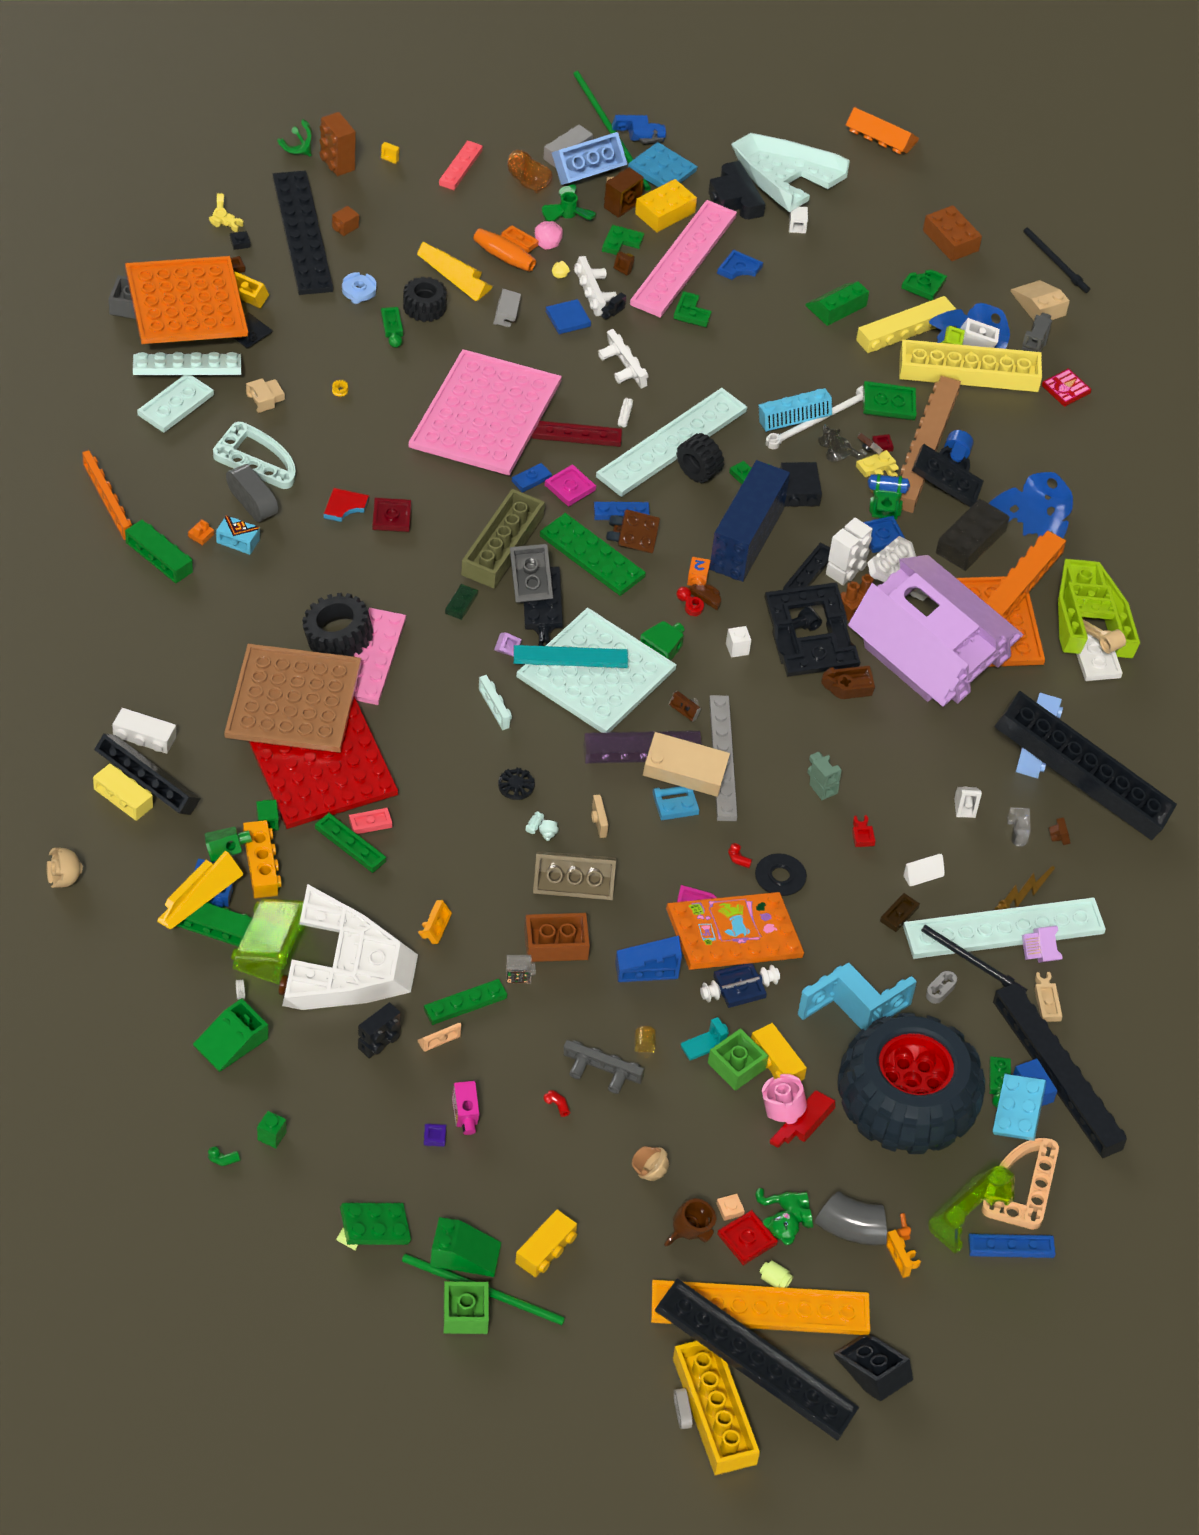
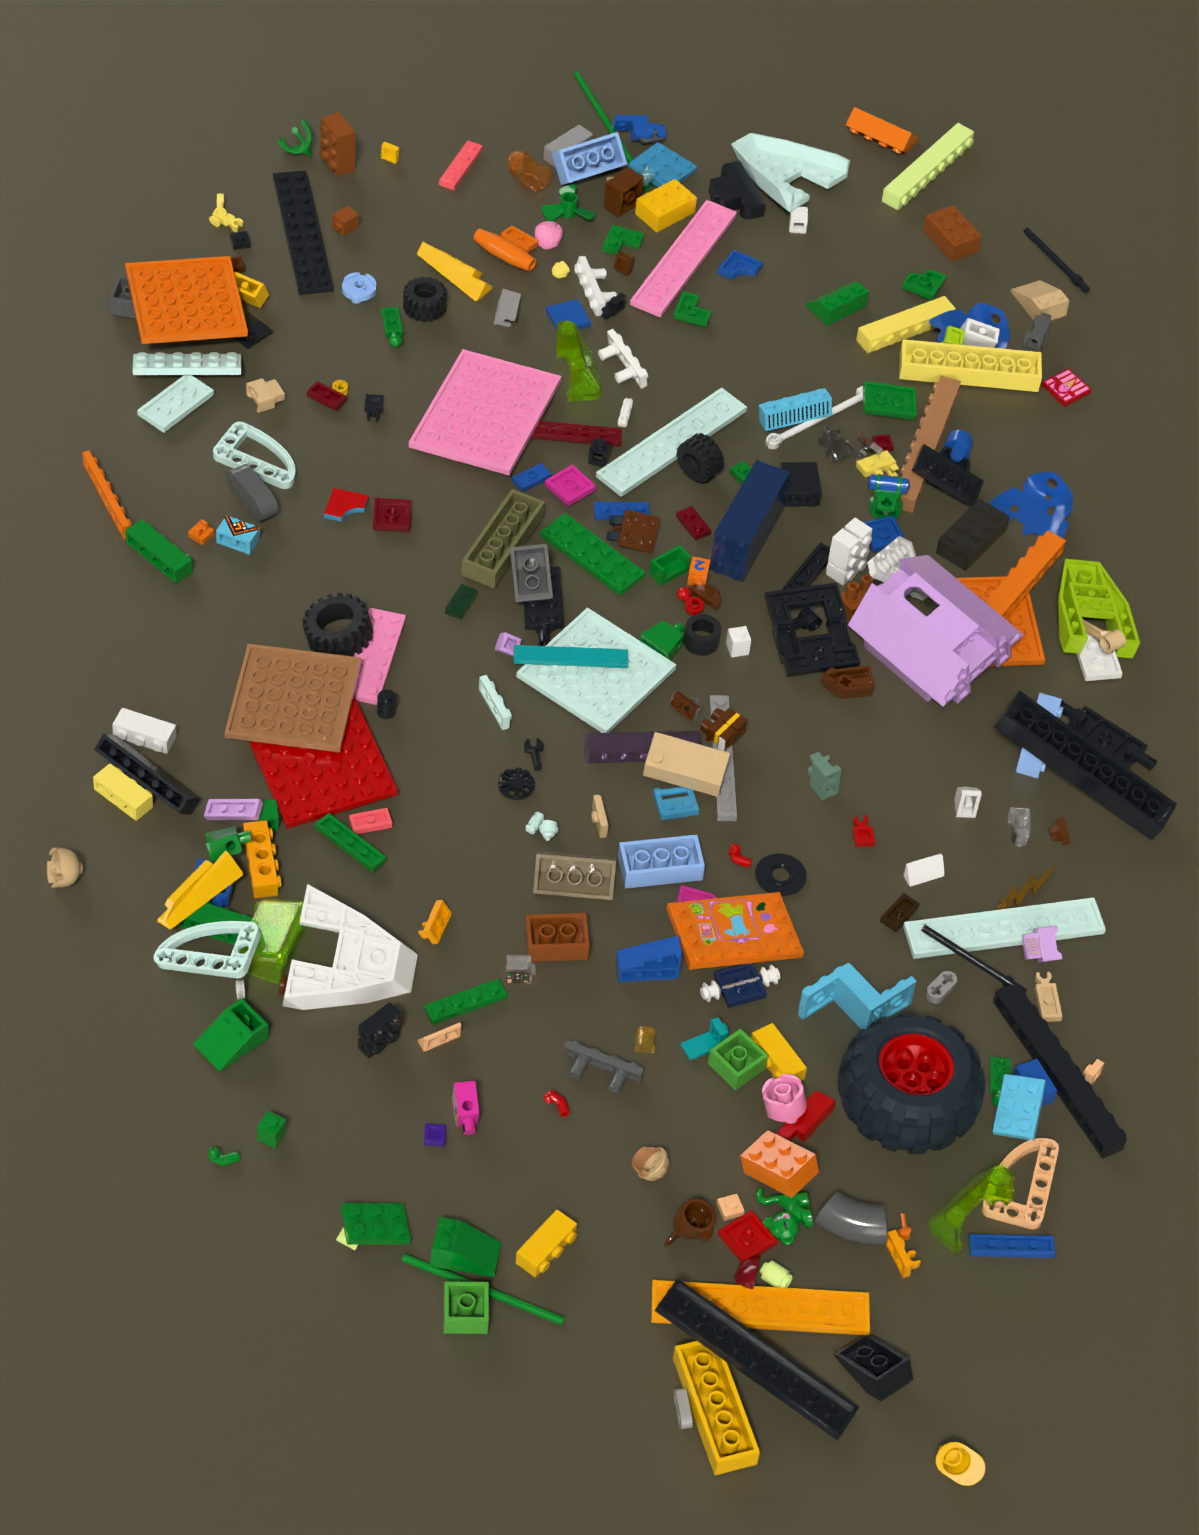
(168, 949): none -> light aqua beam
(233, 809): none -> lavender plate
(326, 396): none -> dark red plate
(373, 405): none -> black plate
(386, 704): none -> black brick
(534, 751): none -> black bar
(584, 378): none -> clear neon green windscreen
(600, 448): none -> black brick
(648, 174): none -> clear light blue cone
(661, 861): none -> light blue brick
(670, 565): none -> green panel
(693, 523): none -> dark red plate
(699, 644): none -> black piece
(725, 729): none -> reddish brown hips
(747, 1272): none -> dark red brick
(779, 1163): none -> orange brick
(928, 166): none -> yellowish green brick
(960, 1463): none -> yellow piece
(1093, 1071): none -> light nougat plate
(1108, 736): none -> black plate

